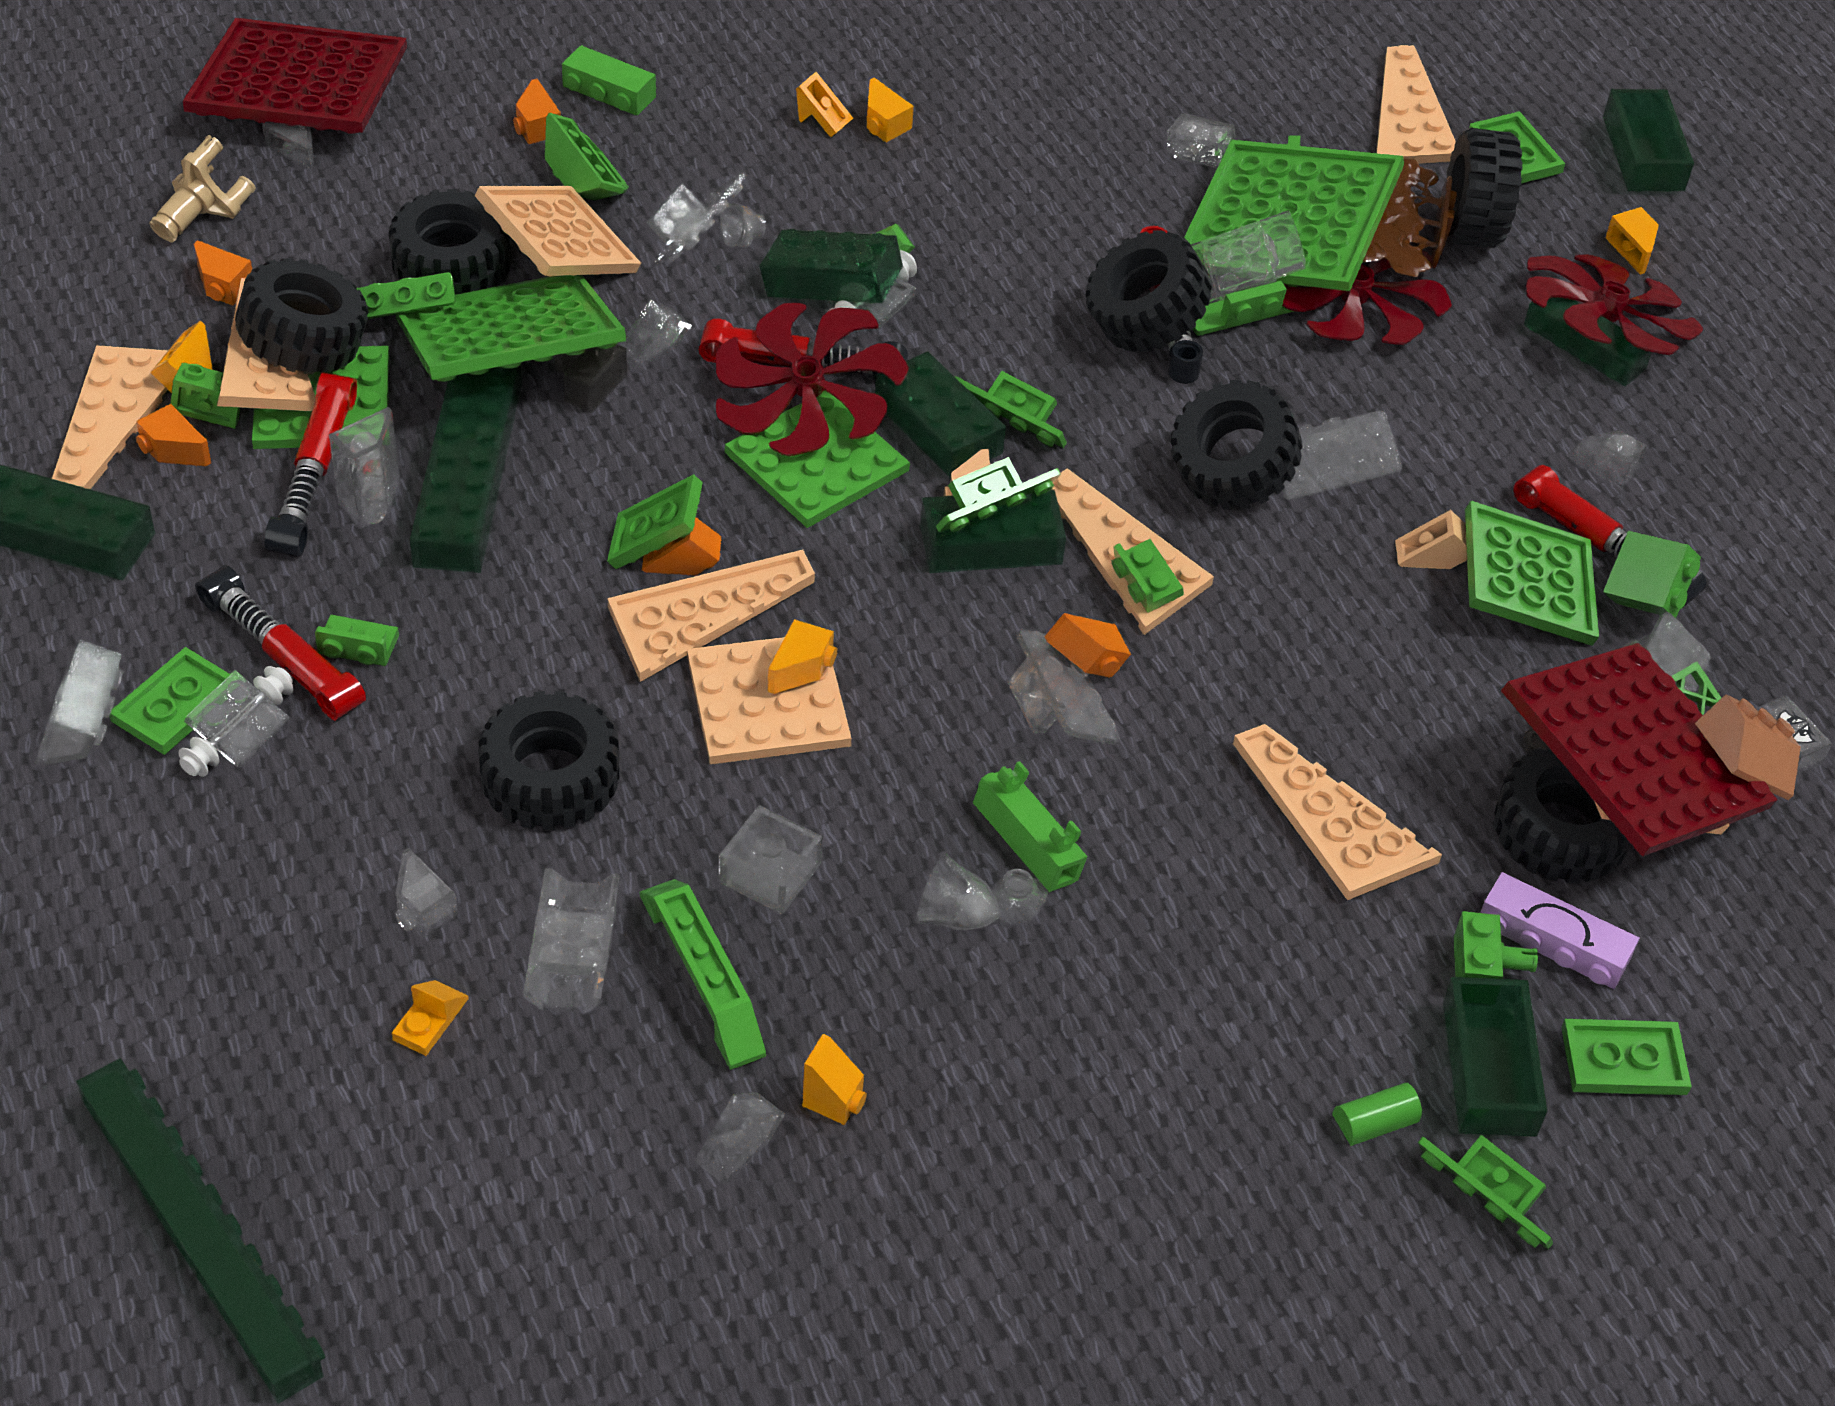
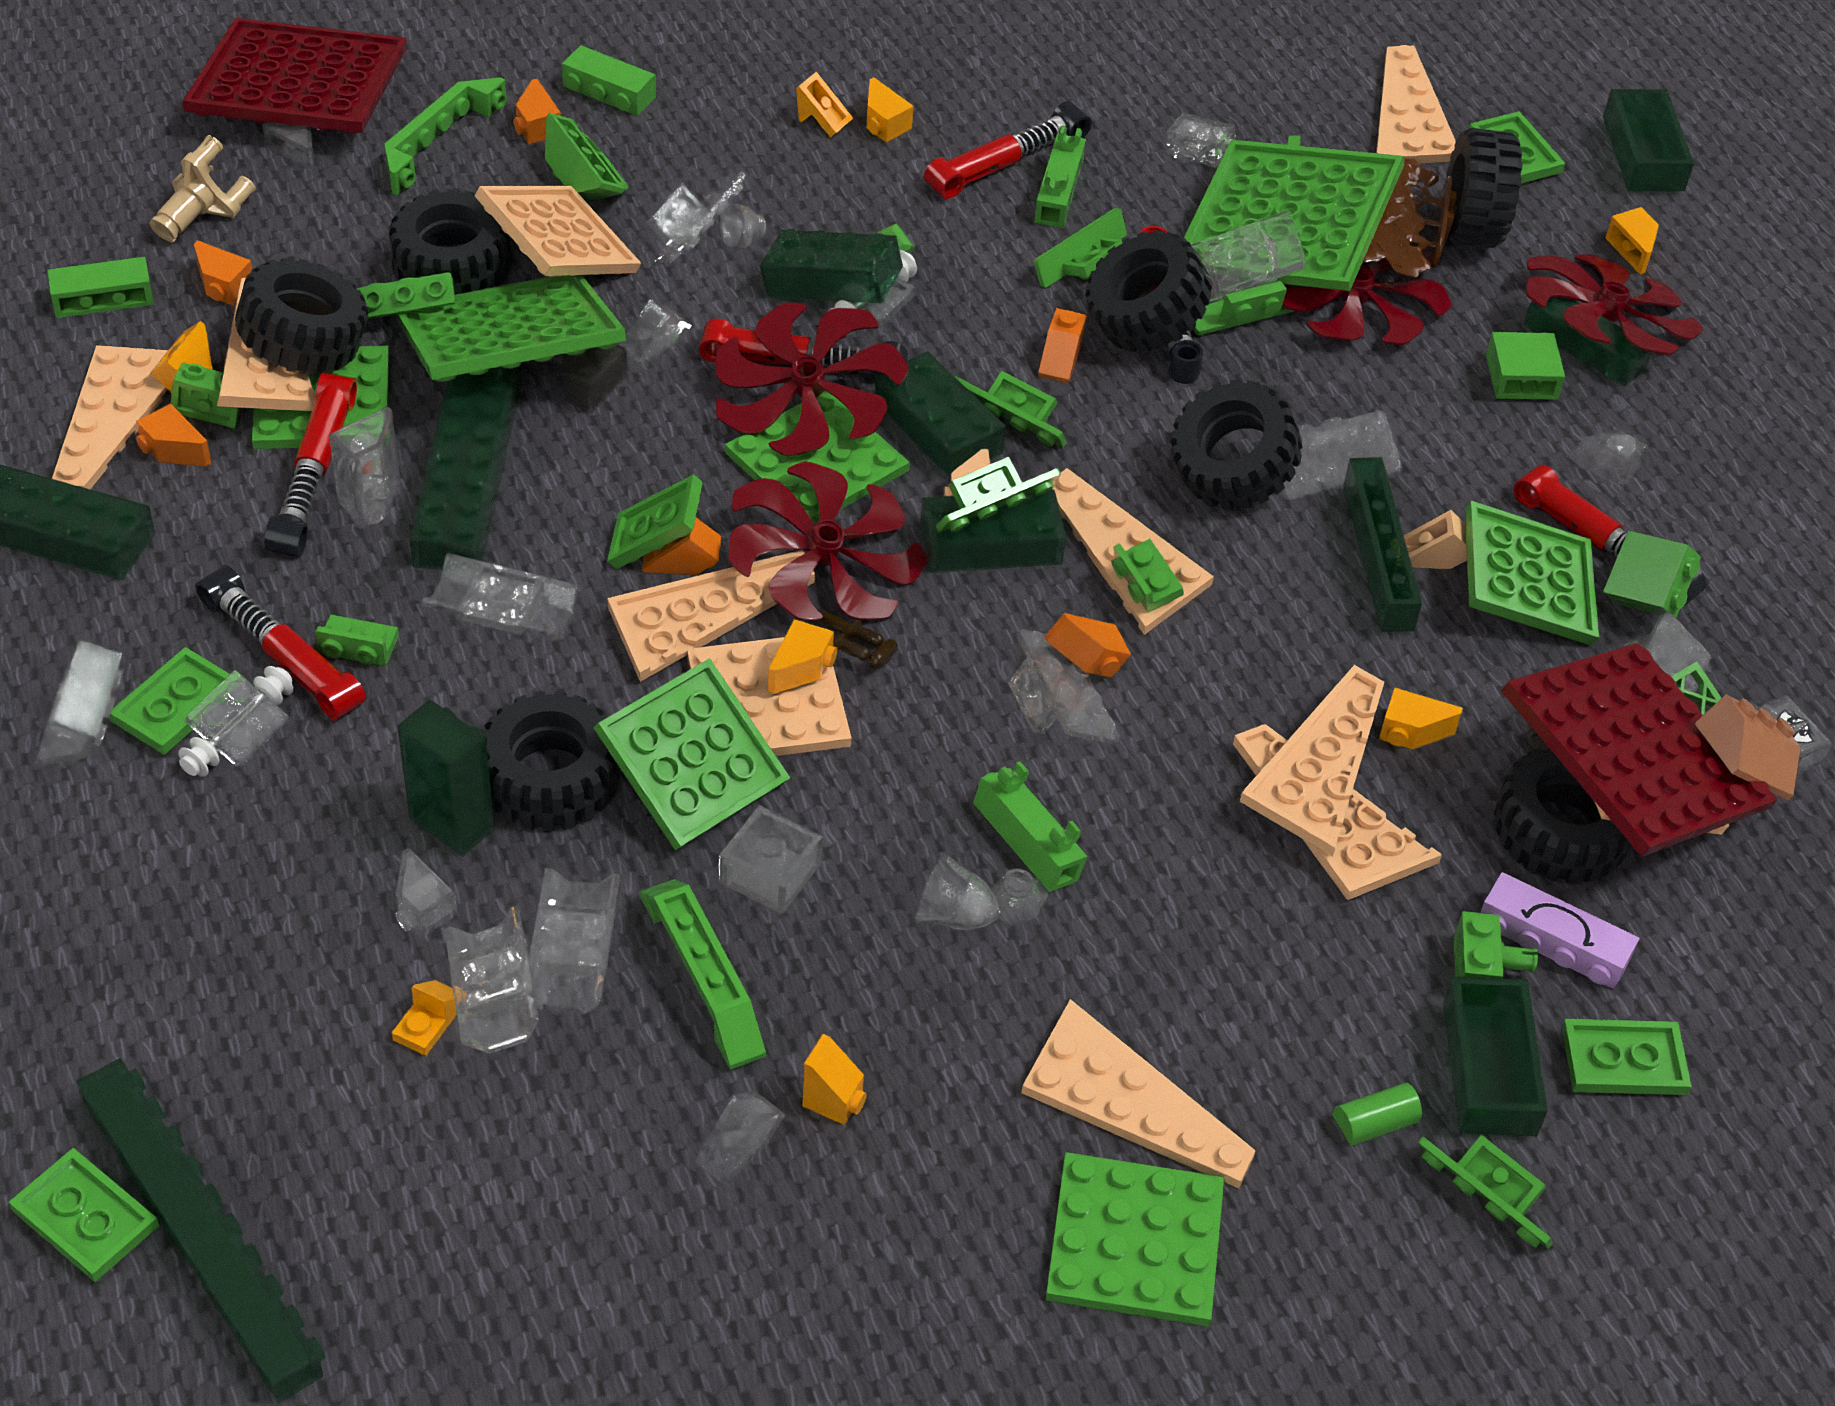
(84, 1214): none -> bright green plate
(100, 287): none -> bright green brick
(446, 777): none -> clear green piece
(480, 95): none -> bright green slope
(493, 985): none -> clear piece
(503, 597): none -> clear piece
(691, 753): none -> bright green plate
(822, 543): none -> dark red piece
(880, 656): none -> dark brown piece
(952, 175): none -> red piece
(1060, 179): none -> bright green brick
(1062, 345): none -> orange slope
(1082, 250): none -> bright green bracket
(1114, 1088): none -> light nougat wing
(1136, 1239): none -> bright green plate
(1316, 769): none -> light nougat wing
(1382, 545): none -> clear green brick
(1418, 720): none -> light orange slope
(1525, 365): none -> bright green brick

